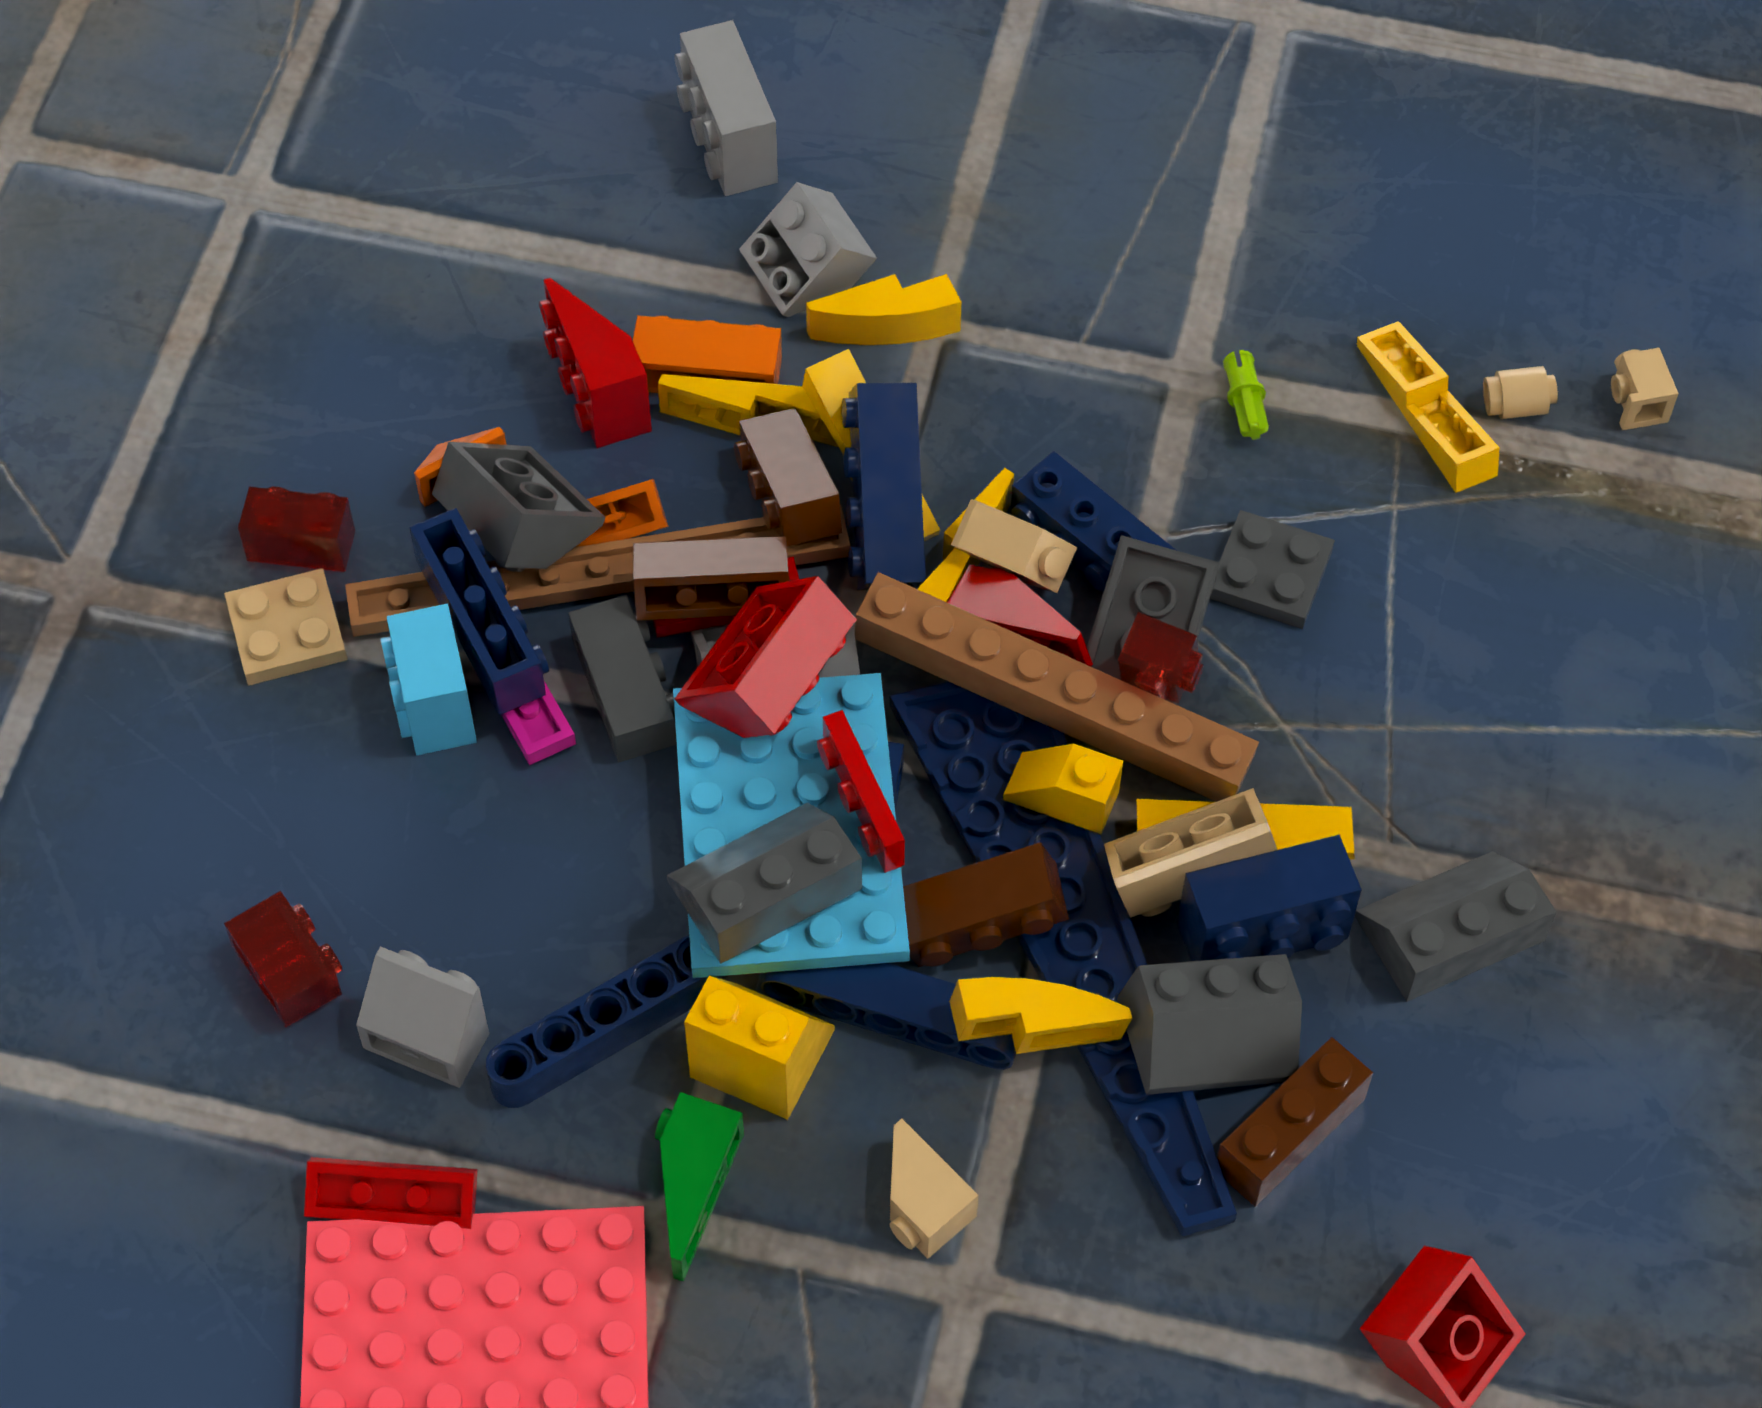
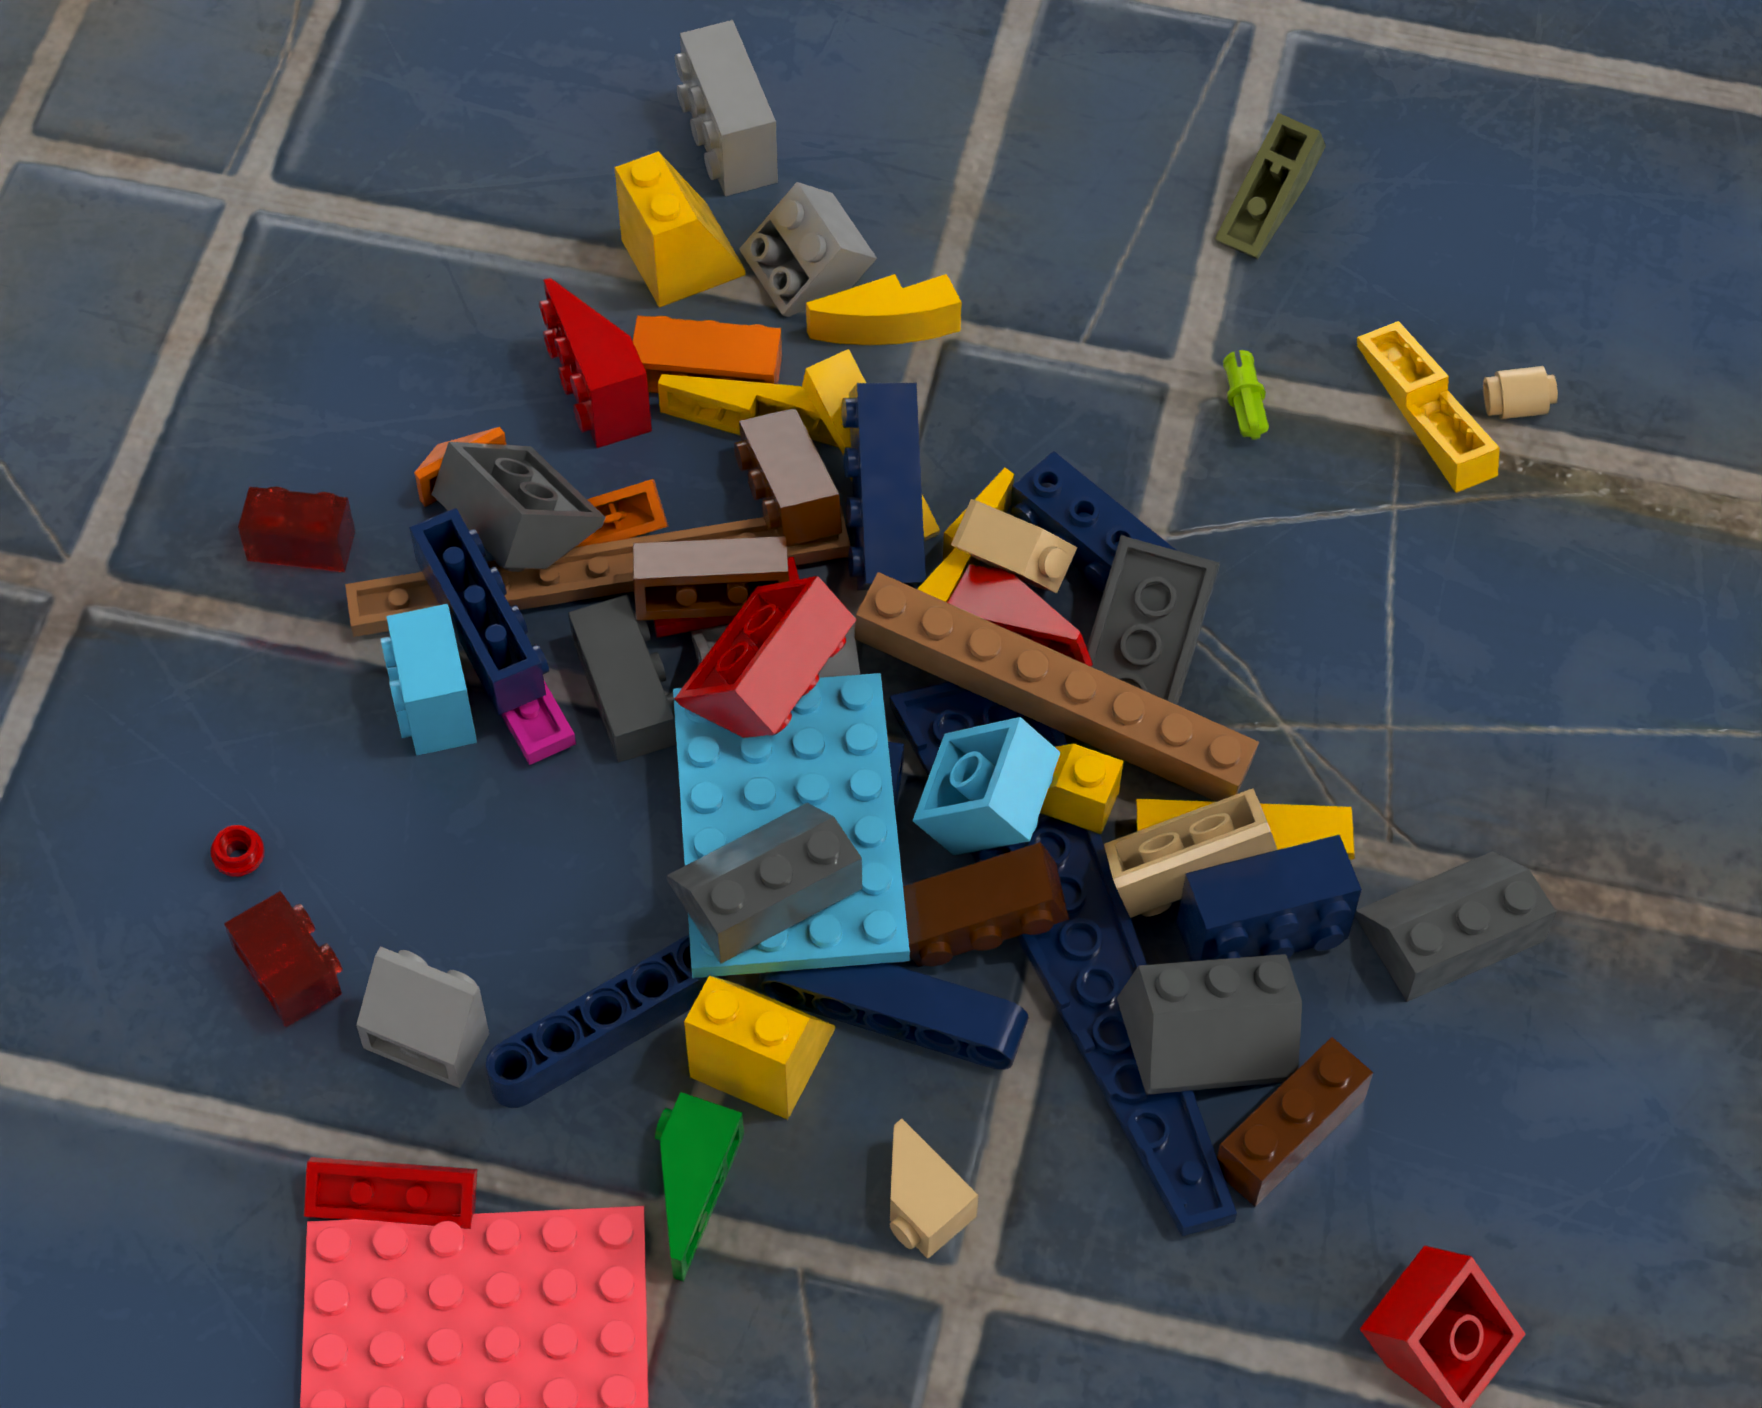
(232, 839): none -> red plate
(285, 626): tan plate -> none
(671, 231): none -> yellow slope
(861, 792): red plate -> none
(987, 786): none -> medium azure brick
(1035, 1013): yellow slope -> none
(1160, 658): clear red brick -> none
(1271, 185): none -> olive slope
(1271, 569): dark grey plate -> none
(1643, 388): tan brick -> none

